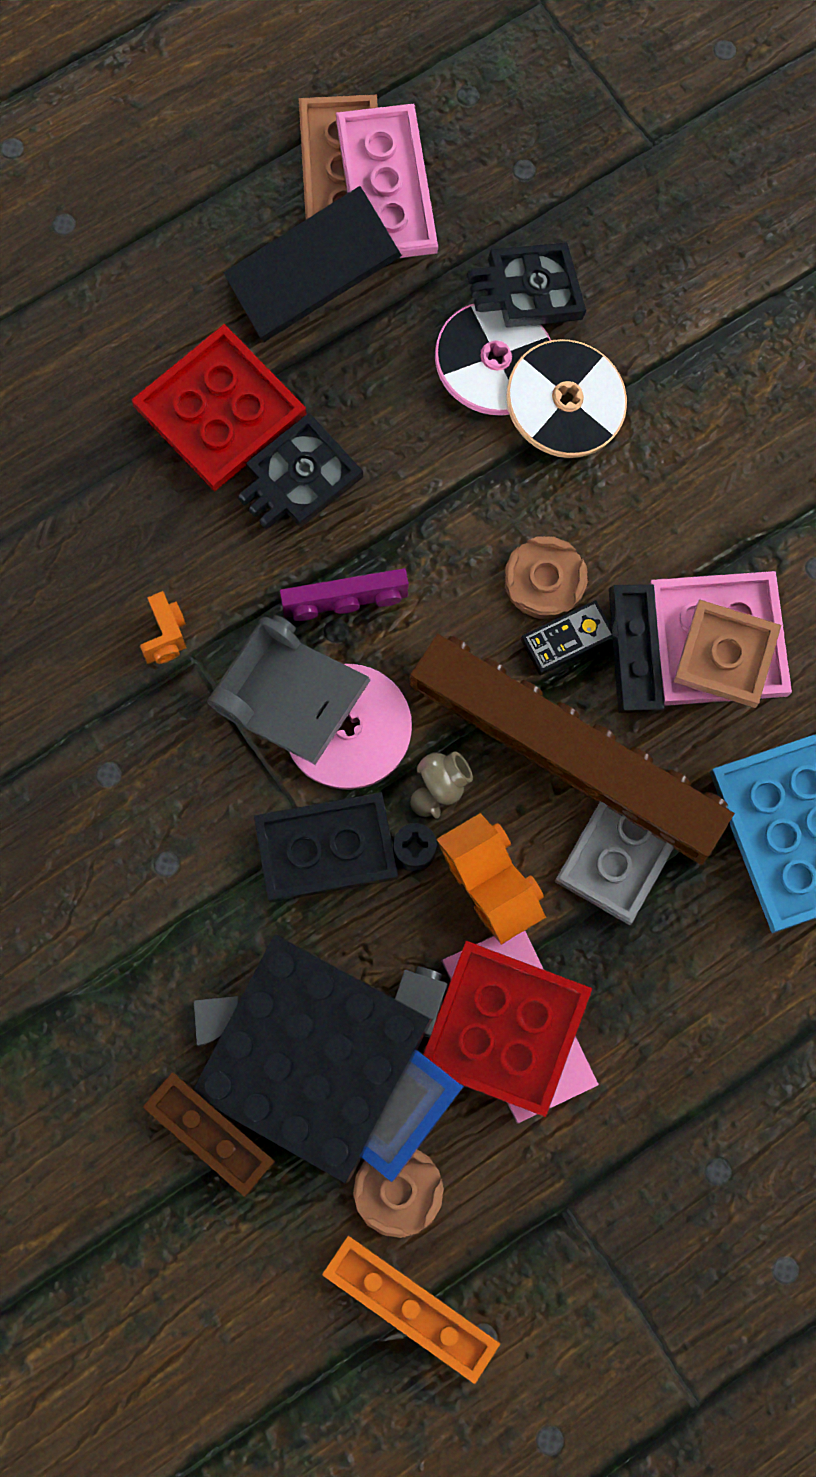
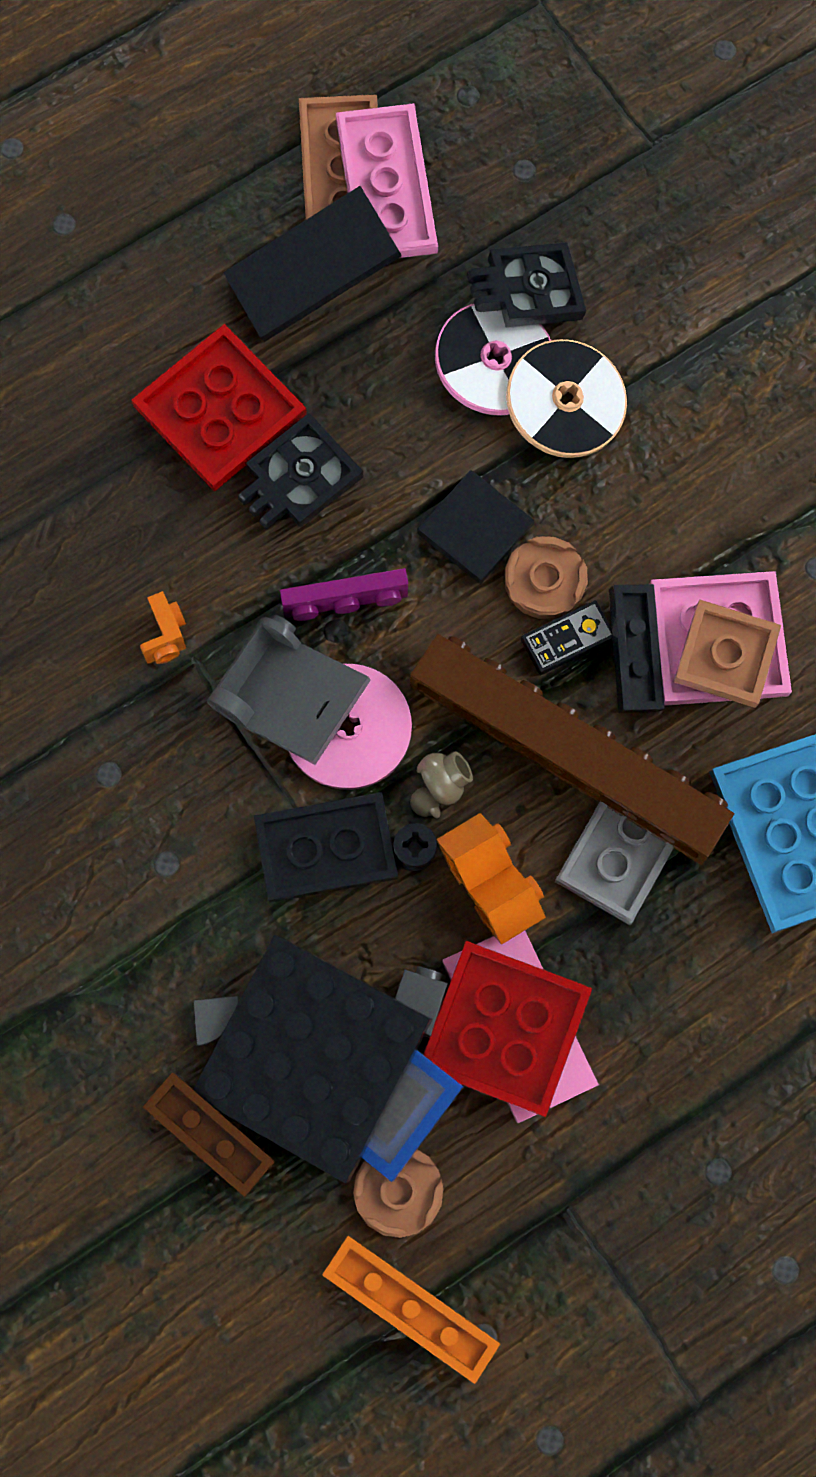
(475, 527): none -> black tile

